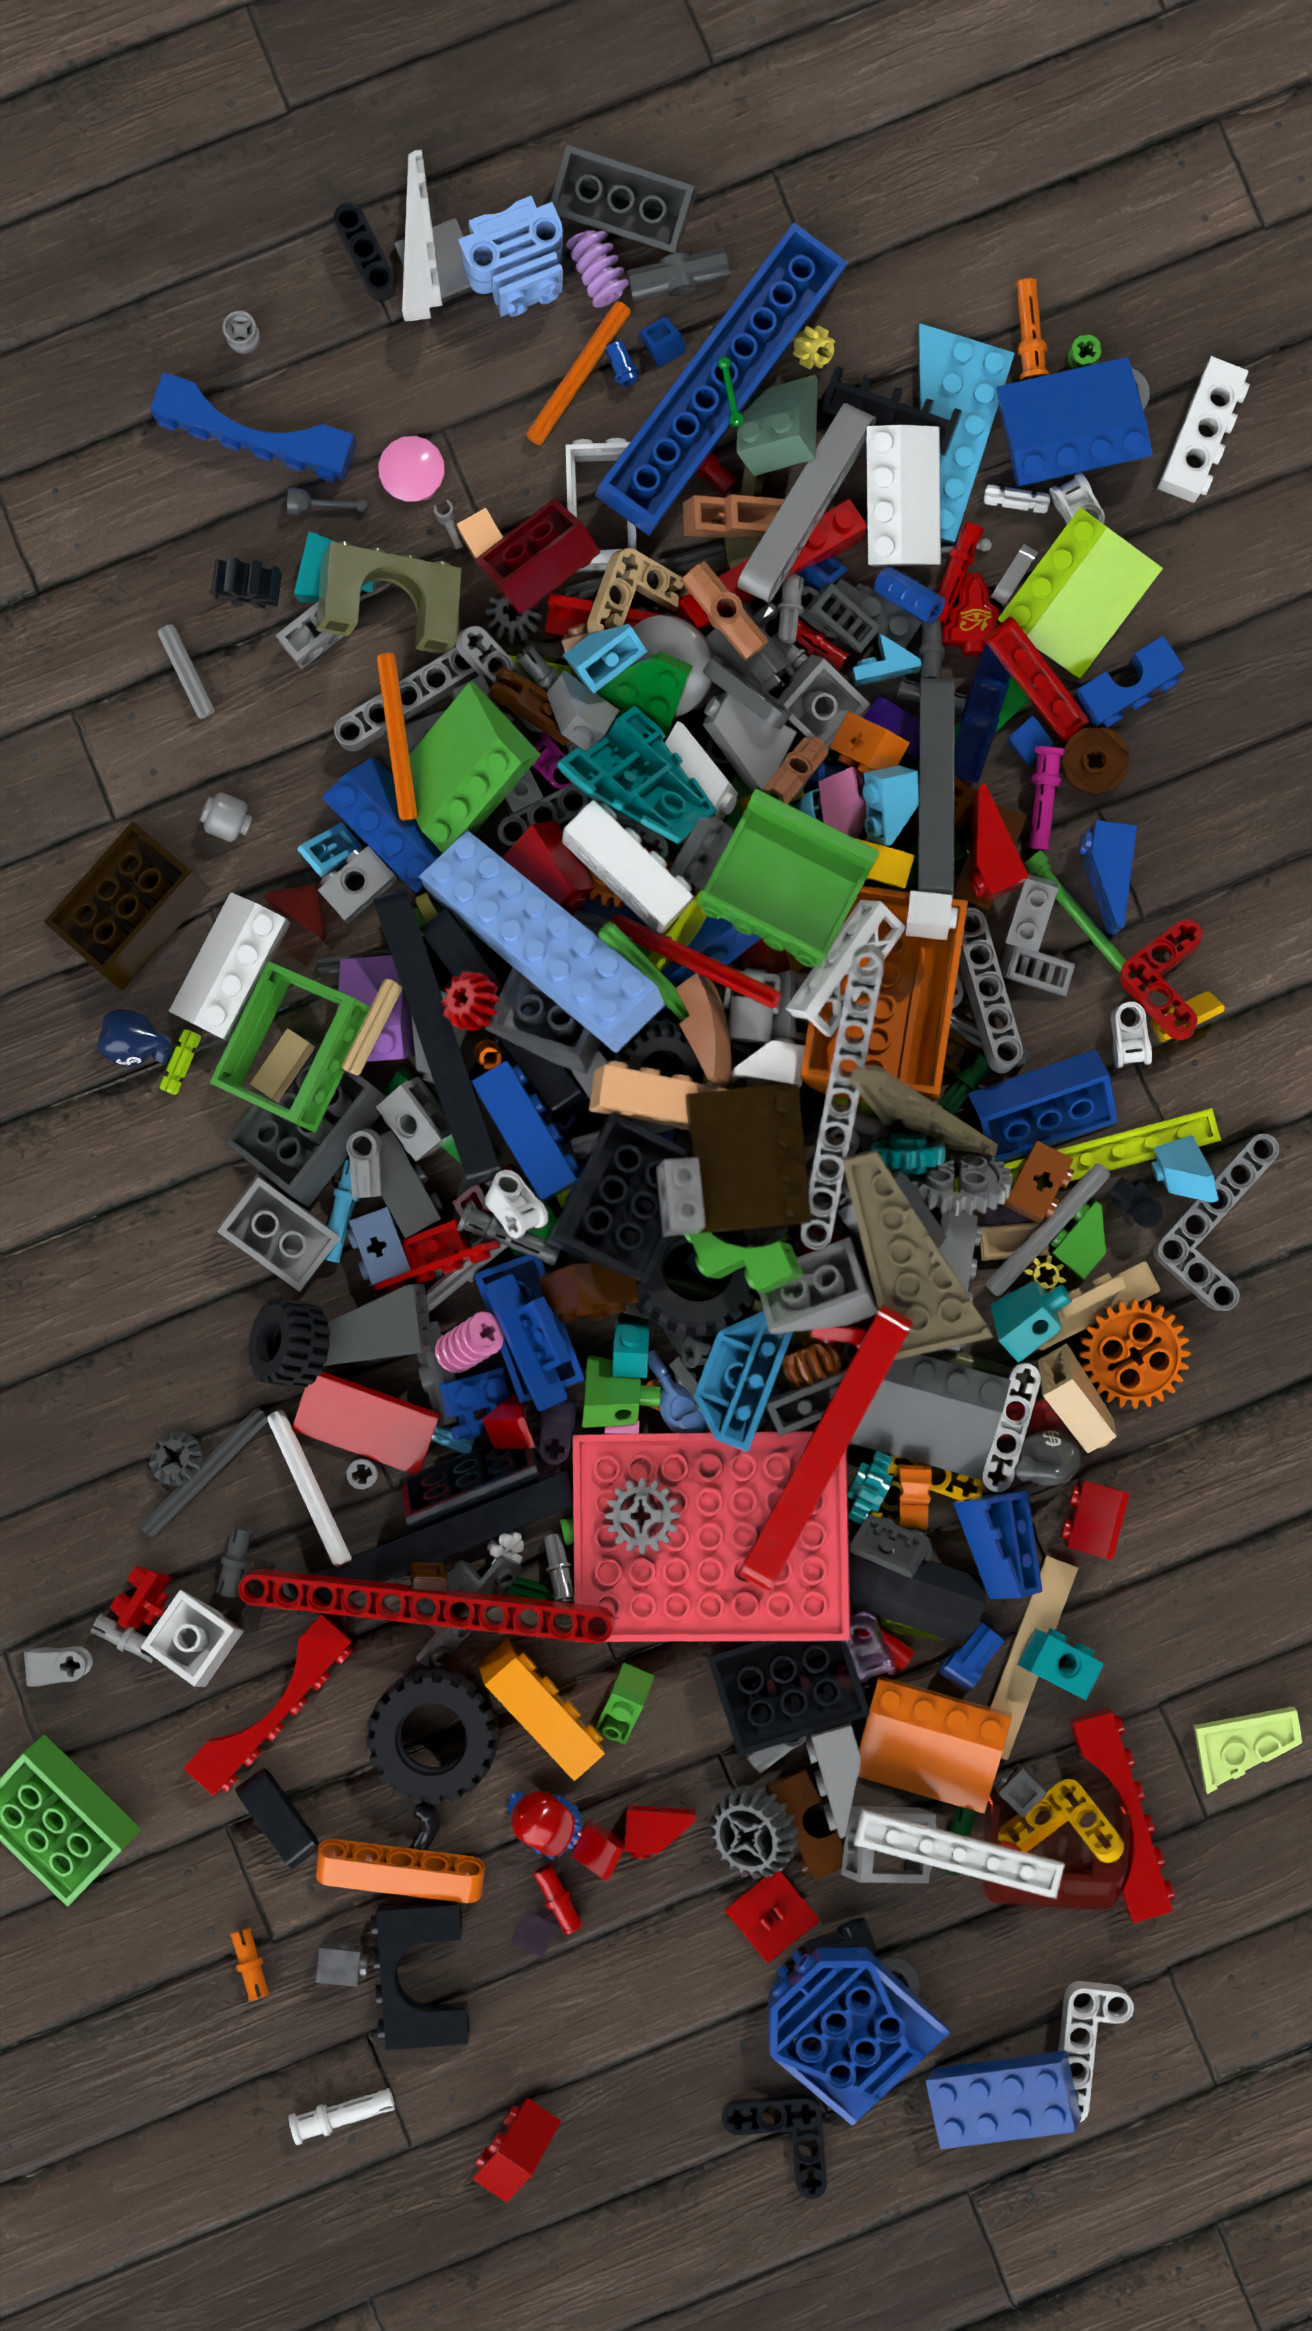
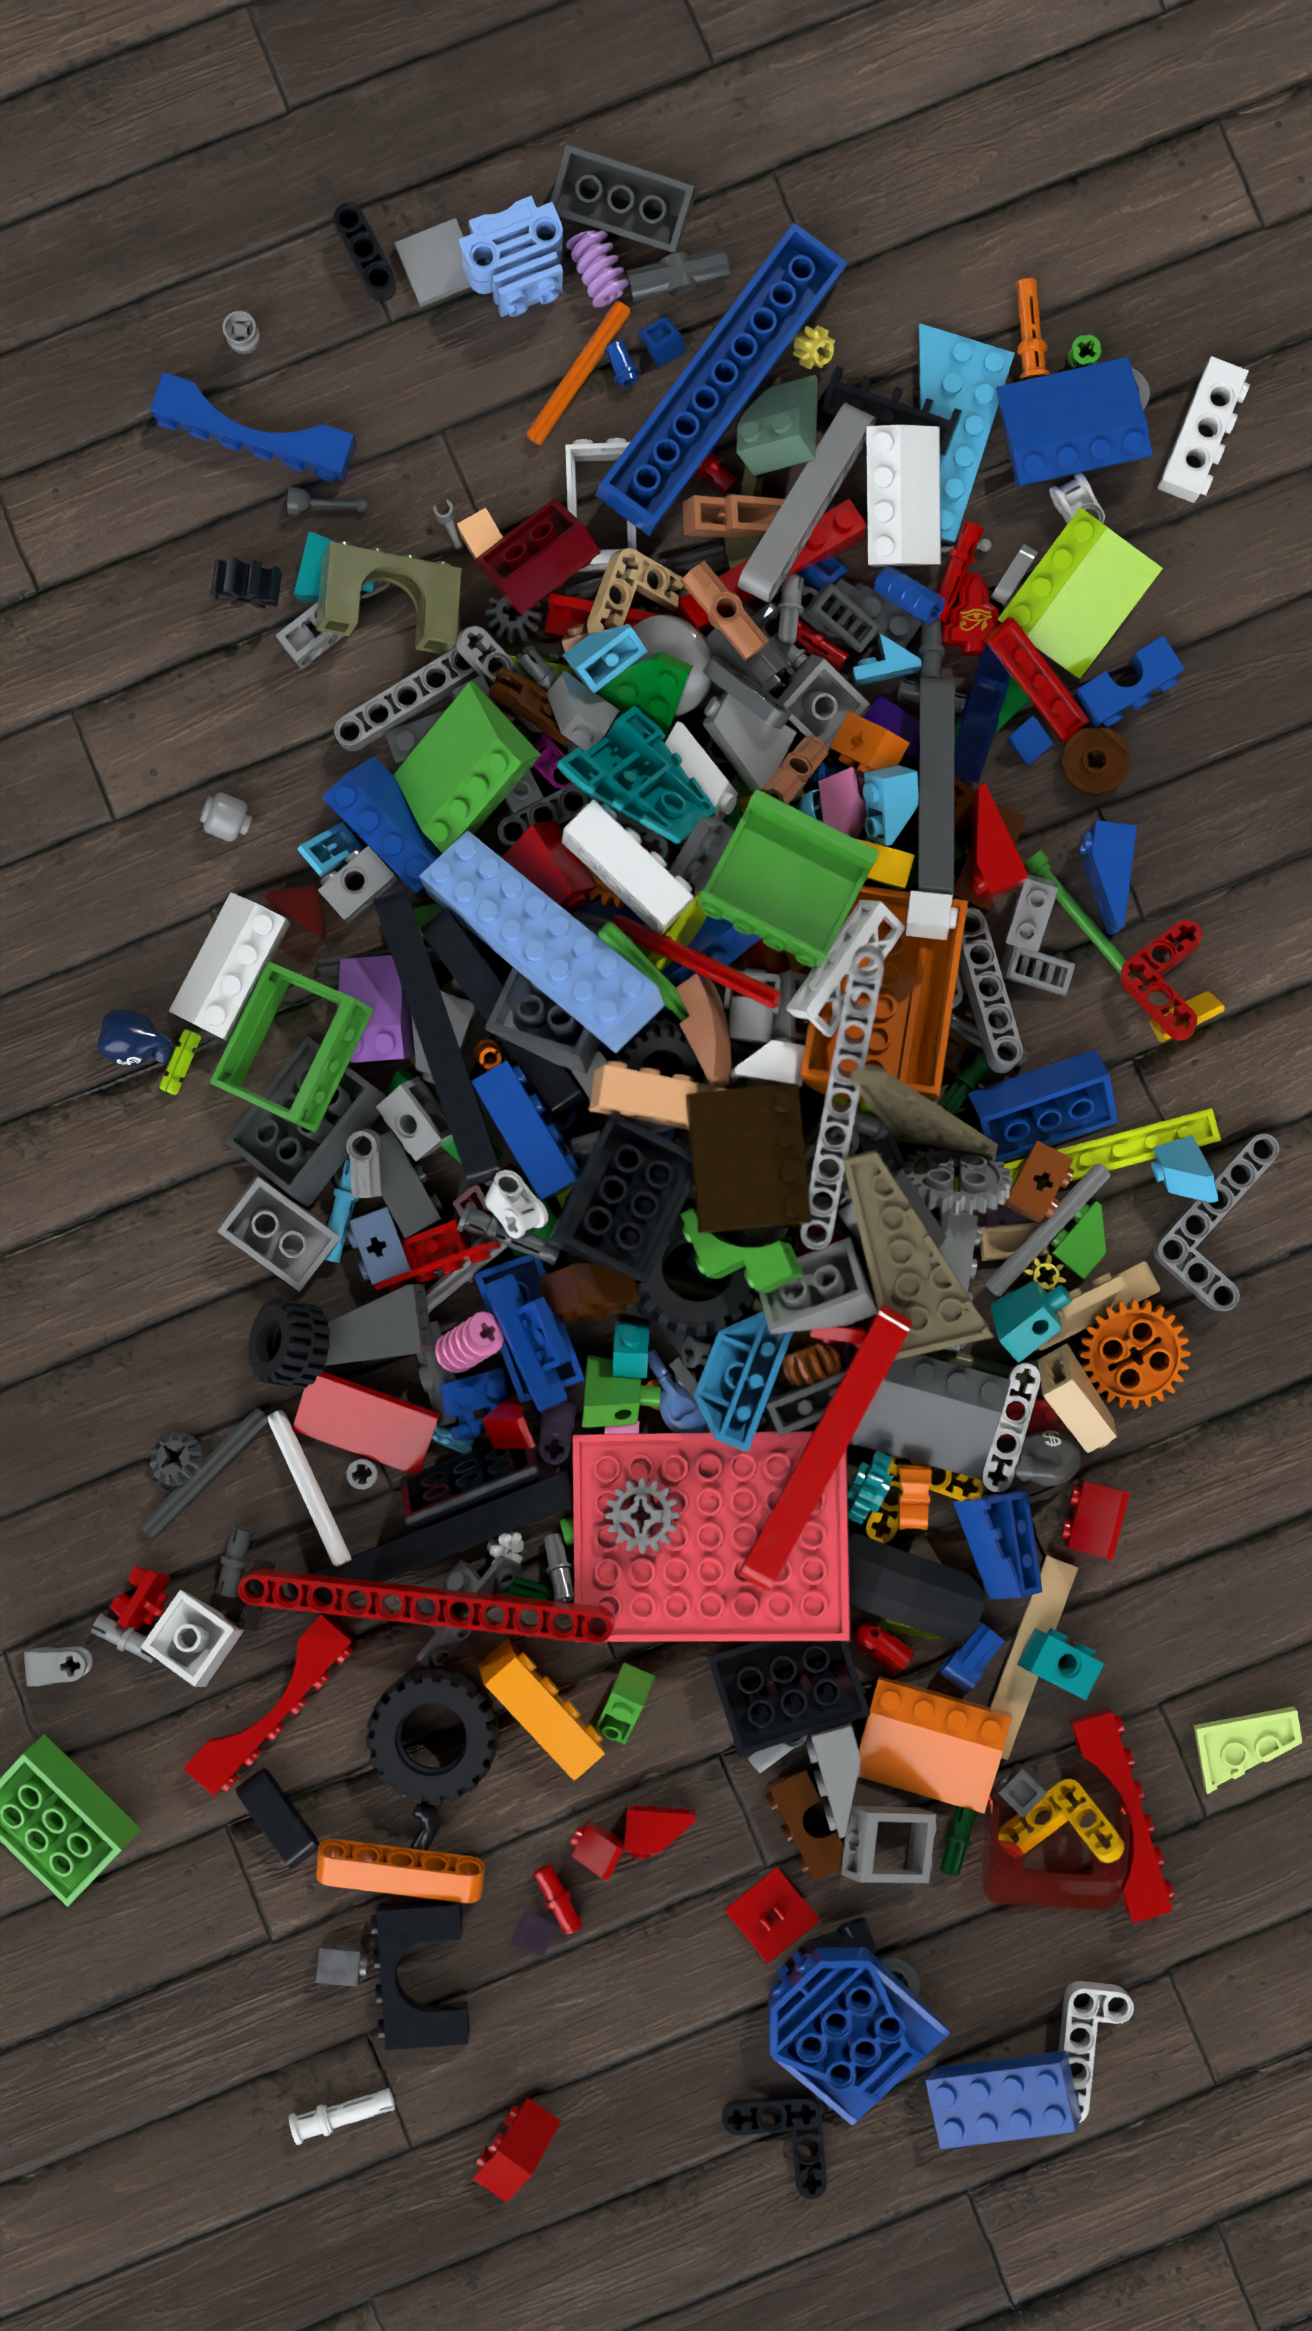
(127, 905): dark brown slope -> none
(186, 671): light grey axle -> none
(249, 1964): orange pin -> none
(282, 1065): tan tile -> none
(371, 1026): tan axle -> none
(397, 736): orange axle -> none
(411, 469): bright pink dish -> none
(420, 277): white wedge -> none
(426, 907): light yellow tile -> none
(428, 1576): reddish brown tile -> none
(470, 1001): red gear -> none
(544, 1822): red hair -> none
(680, 1197): light grey brick -> none
(736, 418): green hinge -> none
(766, 1849): dark grey gear -> none
(869, 1653): clear purple piece -> none
(891, 1545): dark grey bracket -> none
(910, 1152): teal gear -> none
(958, 1853): white tile -> none
(1016, 498): white axle -> none
(1045, 781): dark pink pin -> none
(1130, 1037): white piece -> none
(1136, 1203): black hips -> none

